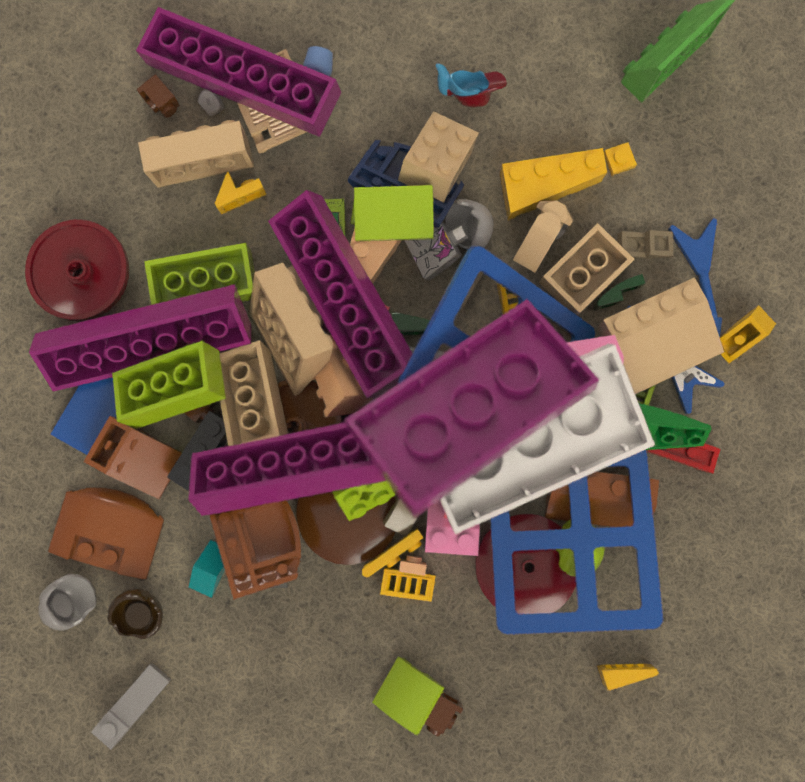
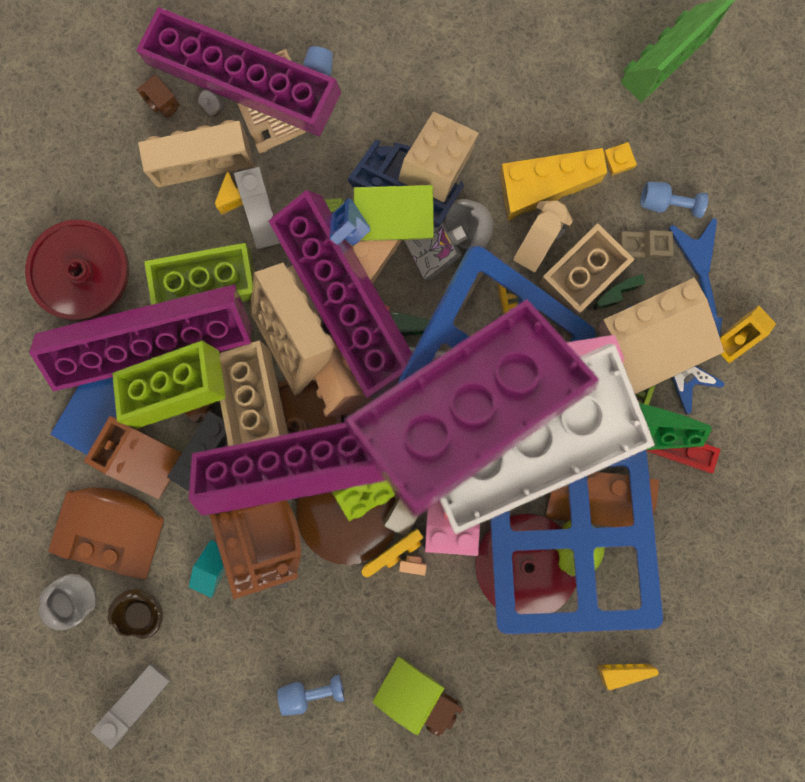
(256, 206): none -> light grey slope
(294, 697): none -> medium blue piece
(348, 224): none -> blue slope
(396, 592): yellow slope -> none
(469, 87): hair -> none
(658, 196): none -> medium blue piece

